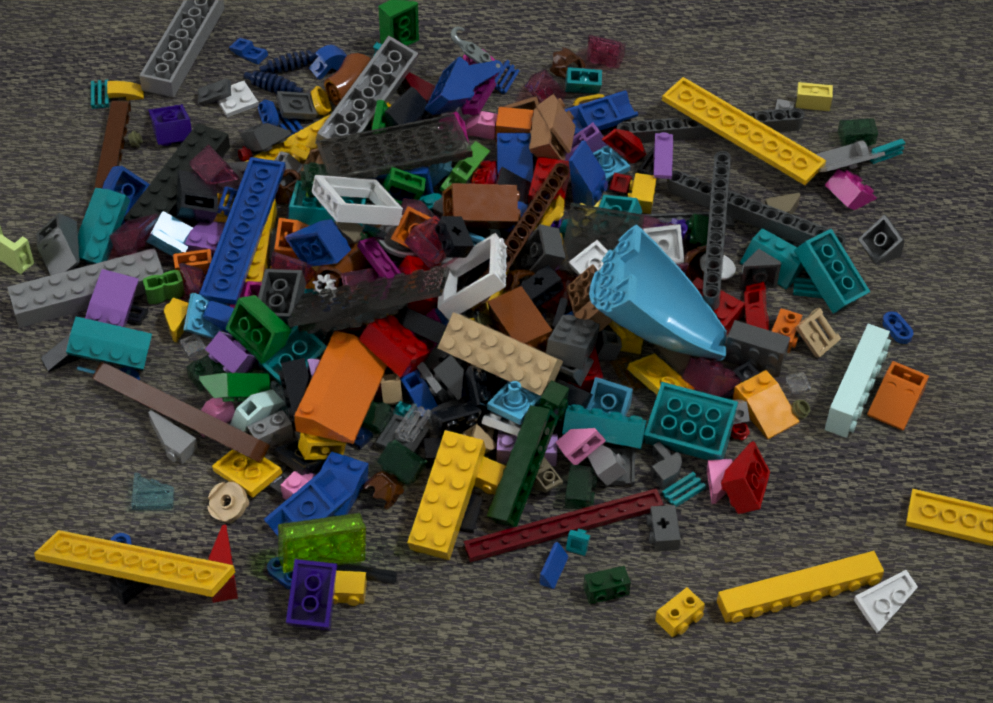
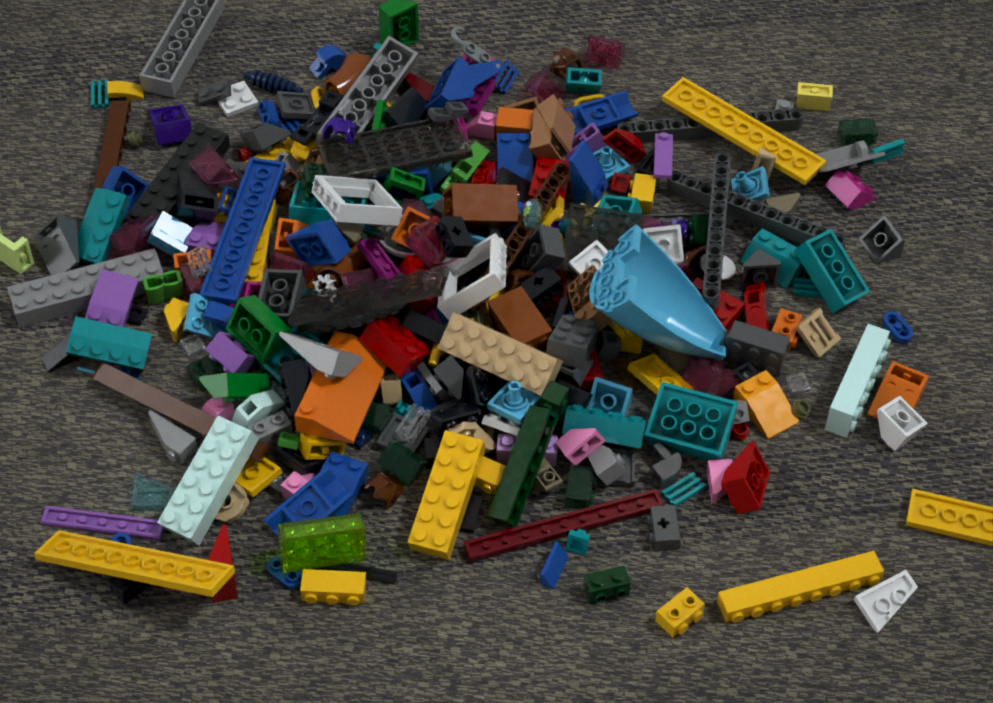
(102, 522): none -> medium lavender tile
(201, 271): none -> clear tile
(208, 480): none -> light aqua brick
(246, 50): blue slope -> none
(288, 440): none -> bright green tile
(289, 61): dark blue piece -> none
(308, 132): none -> black slope
(312, 595): dark purple slope -> none
(322, 356): none -> light grey wedge
(339, 125): none -> dark purple helmet
(435, 356): none -> yellow arm
(451, 111): none -> dark grey slope
(464, 428): none -> tan plate
(532, 213): none -> clear light blue brick
(751, 184): none -> medium azure plate
(766, 160): none -> tan slope
(899, 423): none -> white slope

